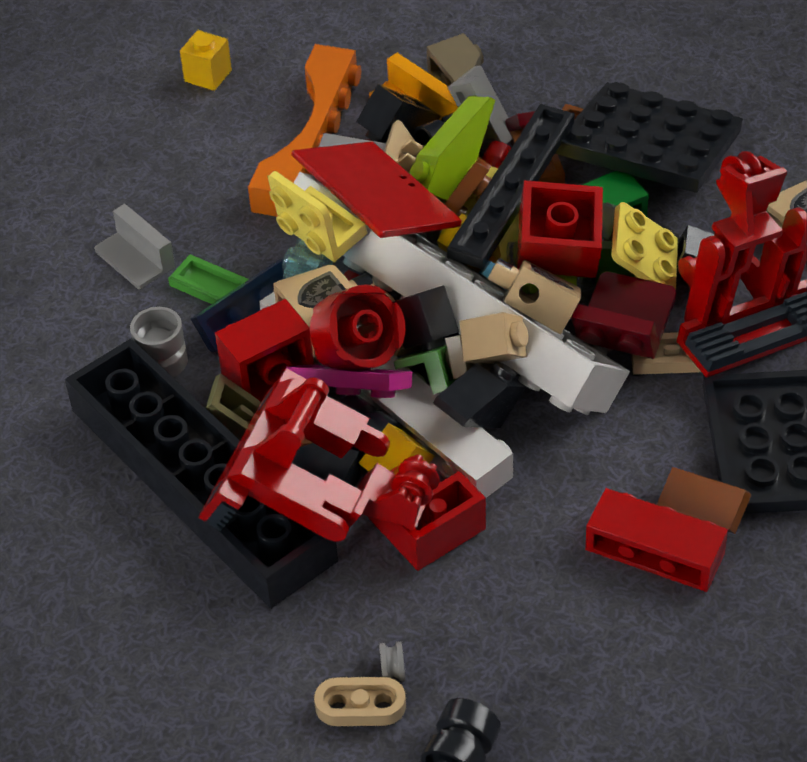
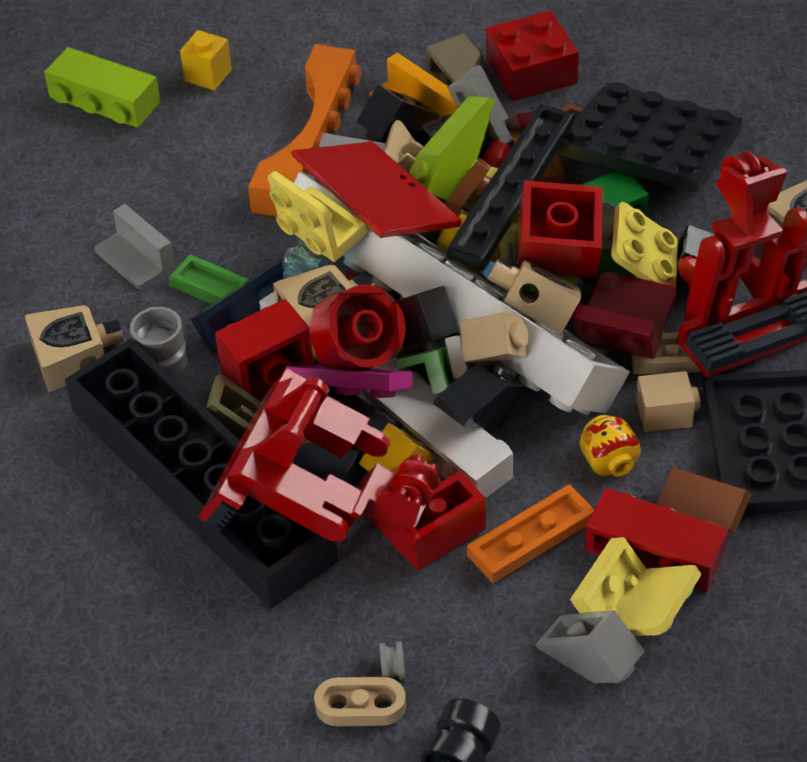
(68, 341): none -> tan torso
(102, 87): none -> lime brick
(530, 533): none -> orange plate
(532, 55): none -> red brick
(593, 645): none -> light grey slope
(609, 444): none -> yellow head
(640, 596): none -> light yellow bracket
(666, 401): none -> tan brick

